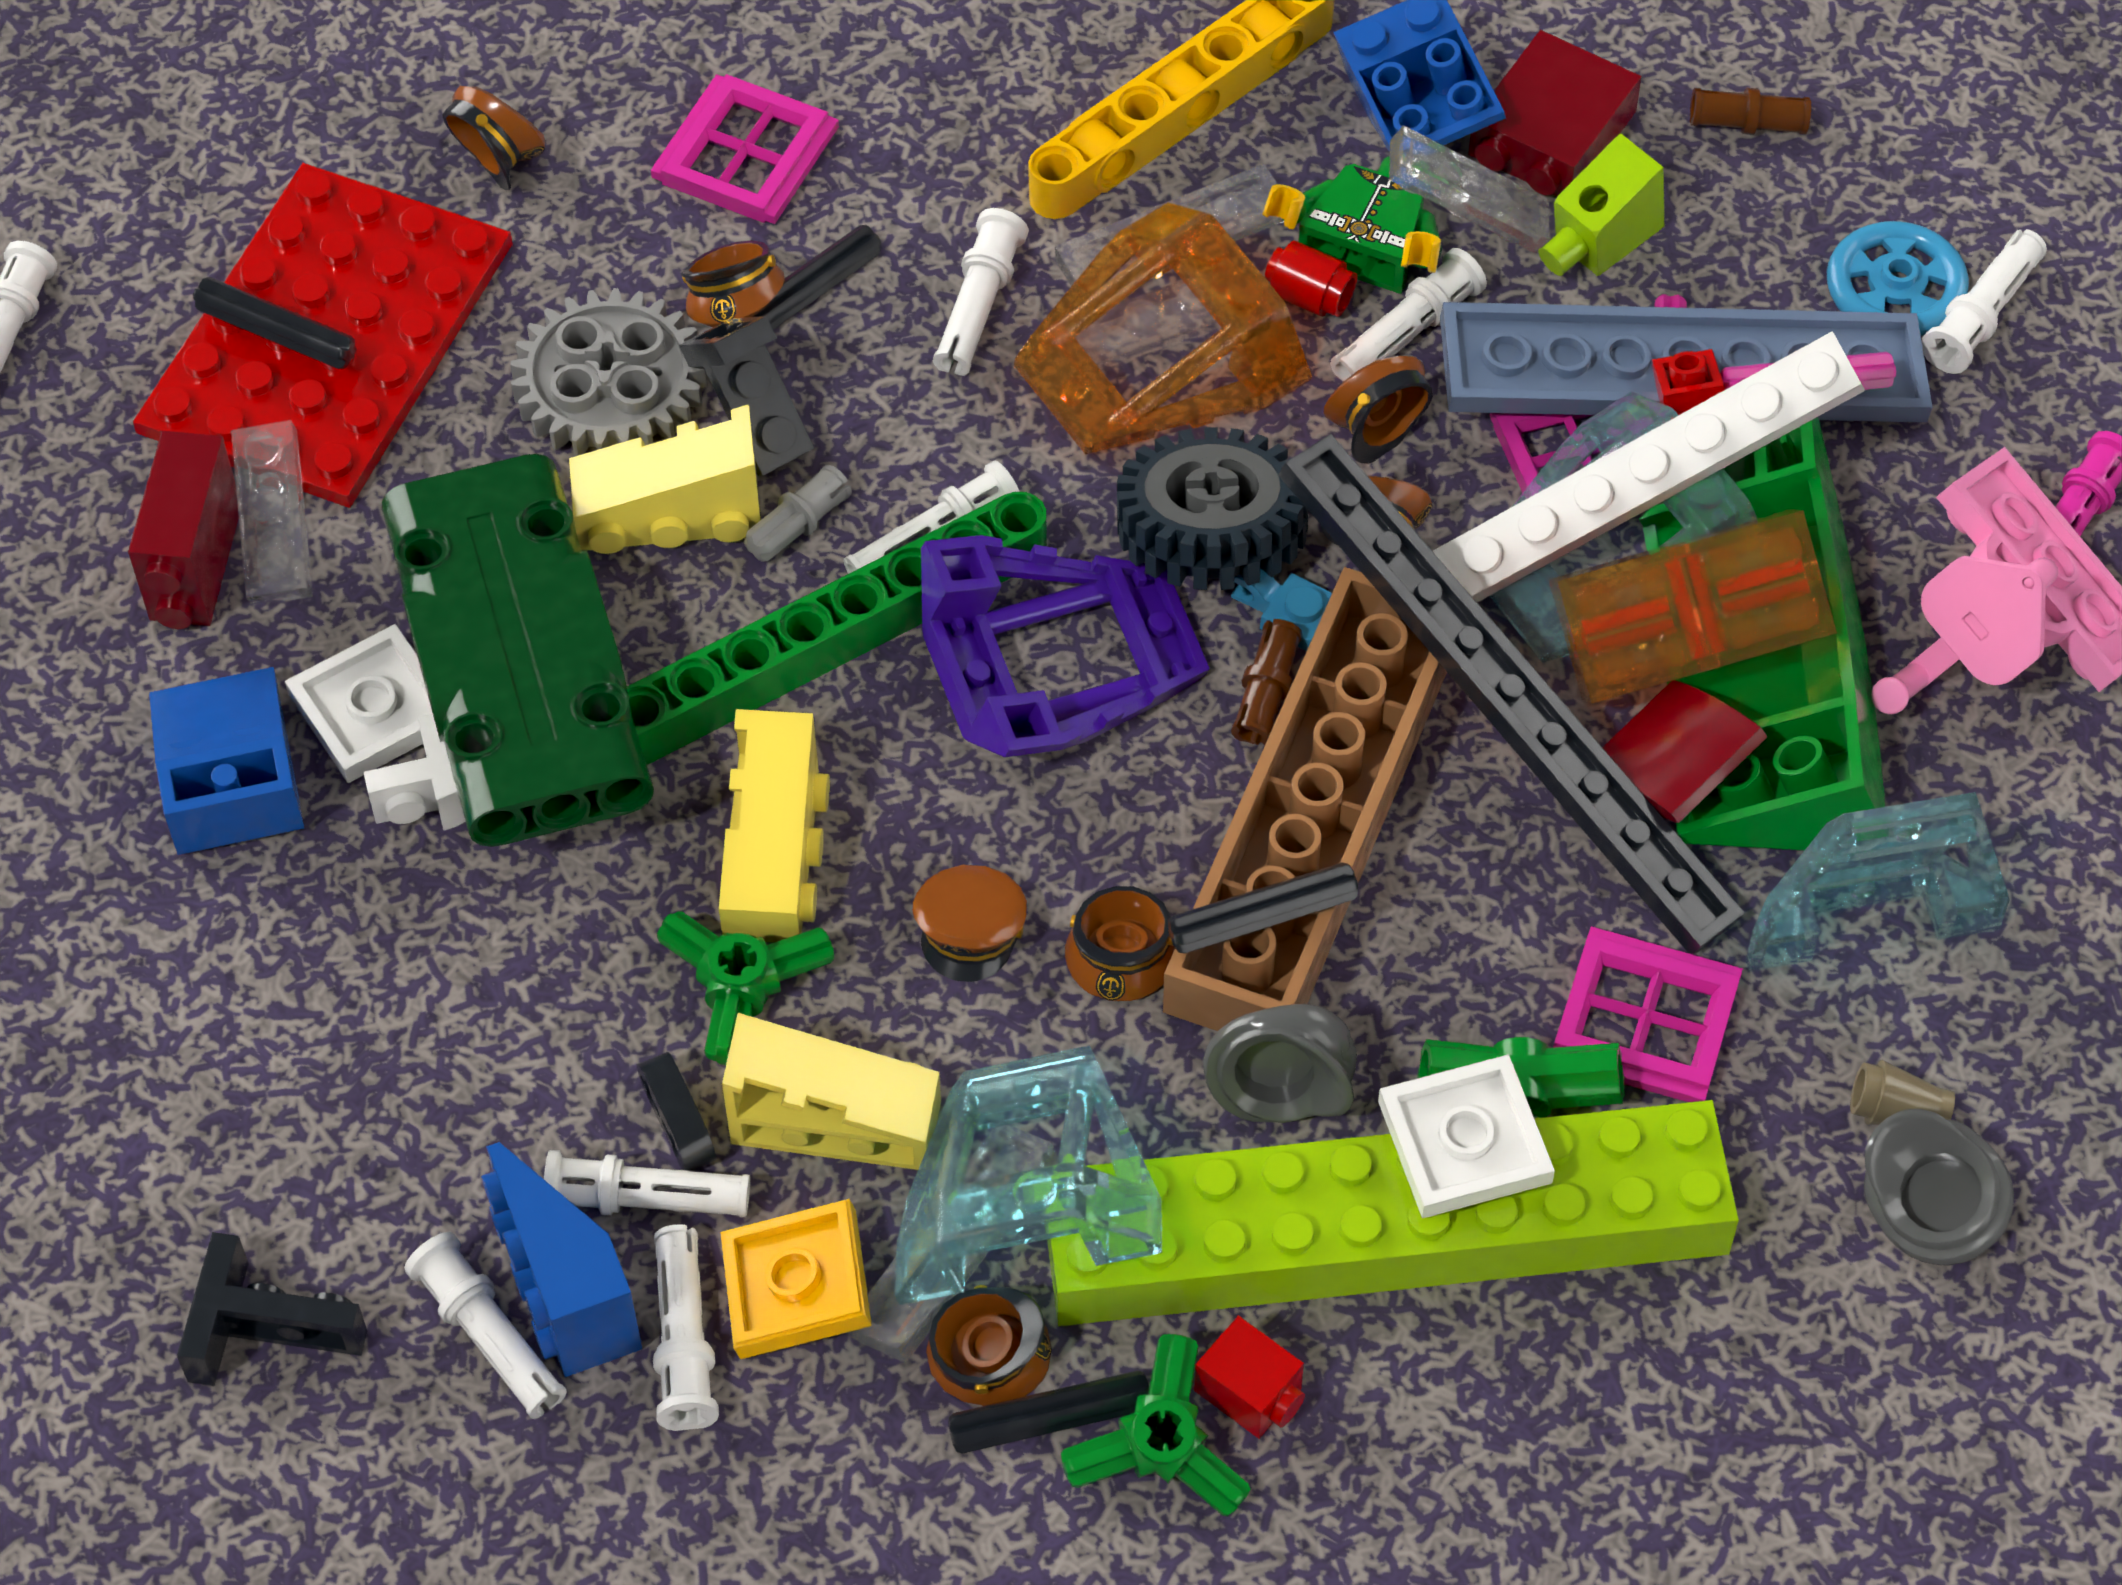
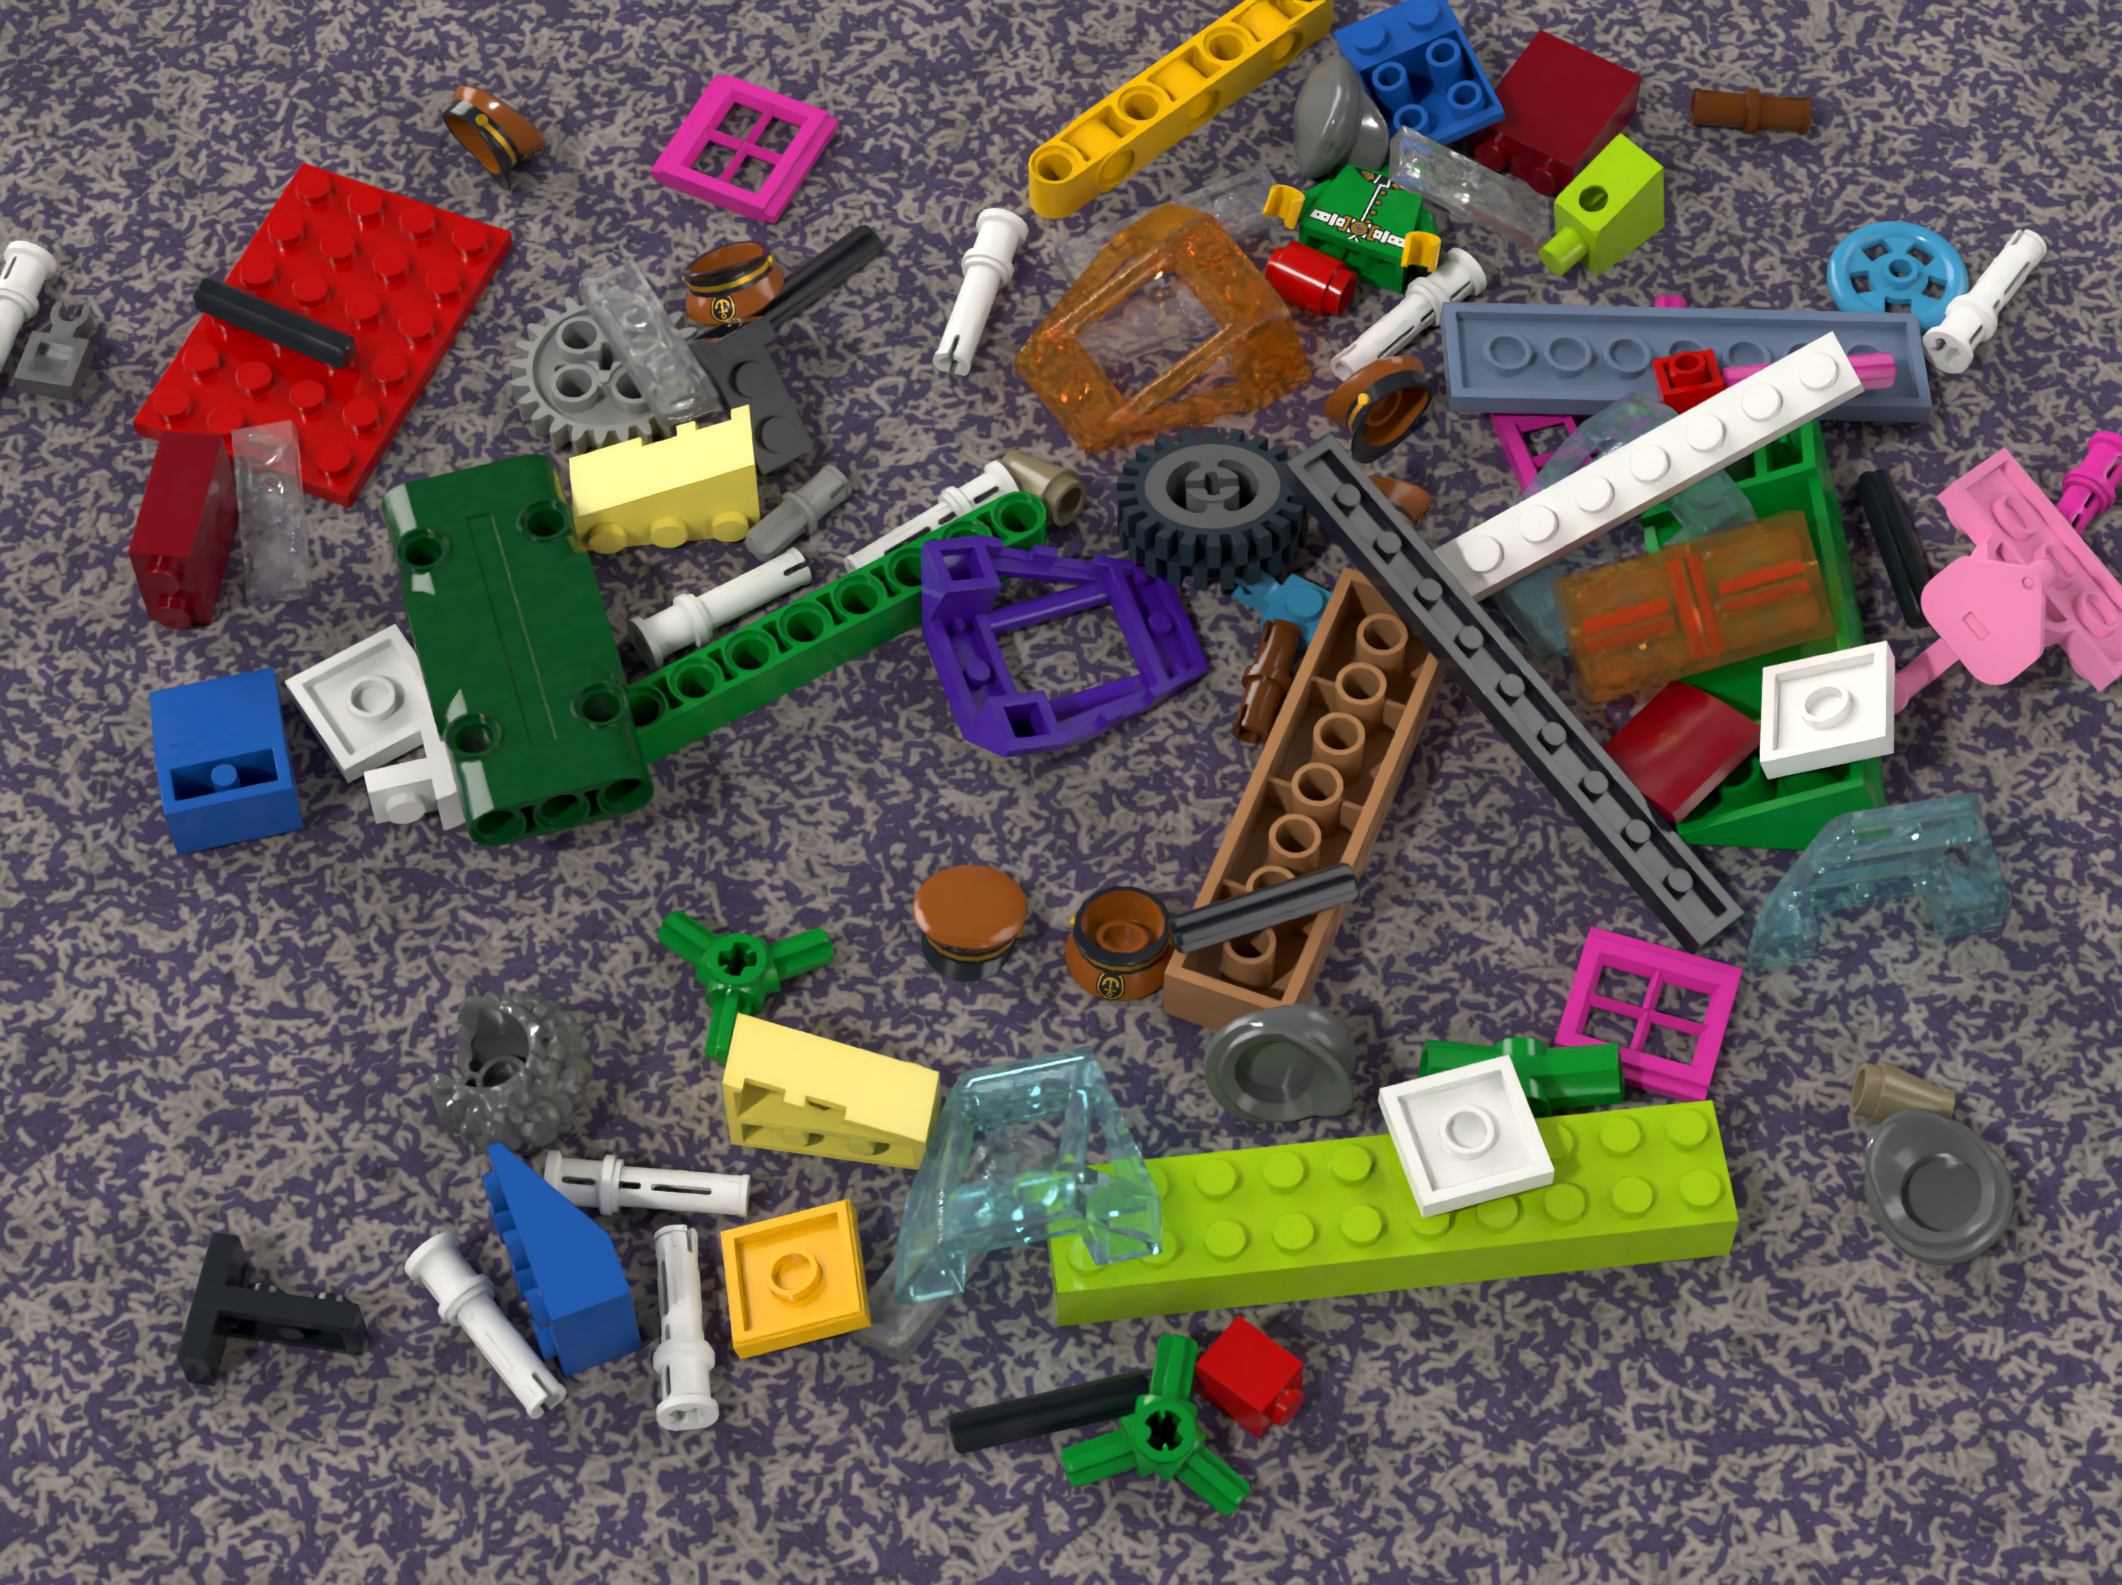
(58, 360): none -> flat silver plate
(519, 1071): none -> dark grey hair
(648, 345): none -> clear plate
(676, 1111): black beam -> none
(694, 618): none -> white pin
(773, 826): light yellow wedge -> none
(989, 1345): dark orange piece -> none
(1052, 484): none -> dark tan cone
(1337, 122): none -> dark grey piece
(1827, 710): none -> white plate
(1895, 543): none -> black axle

